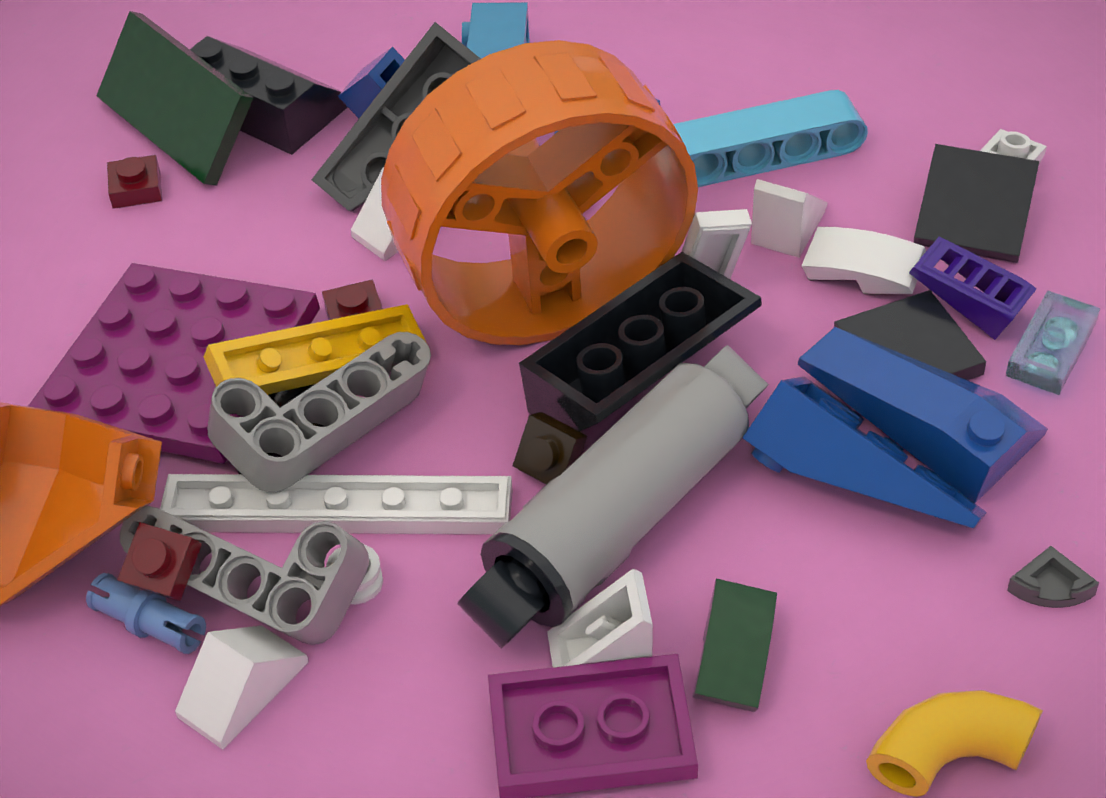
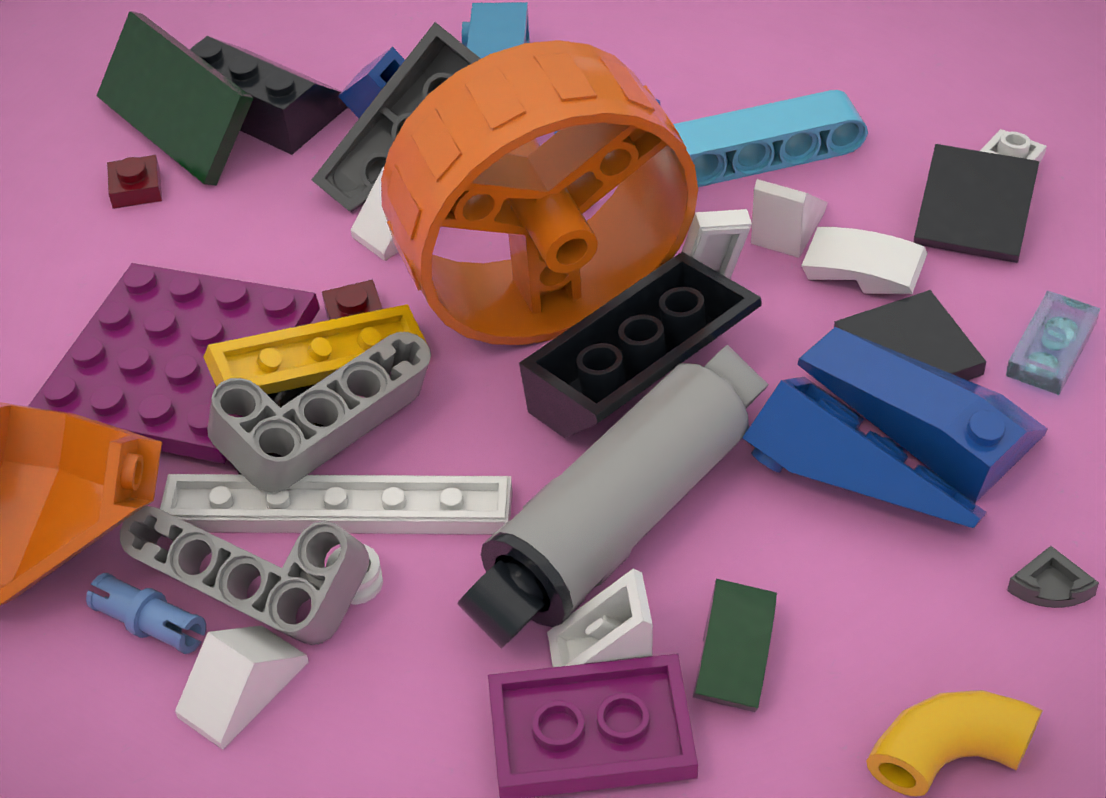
(159, 561): dark red plate -> none
(548, 447): dark brown plate -> none
(1003, 290): dark purple slope -> none

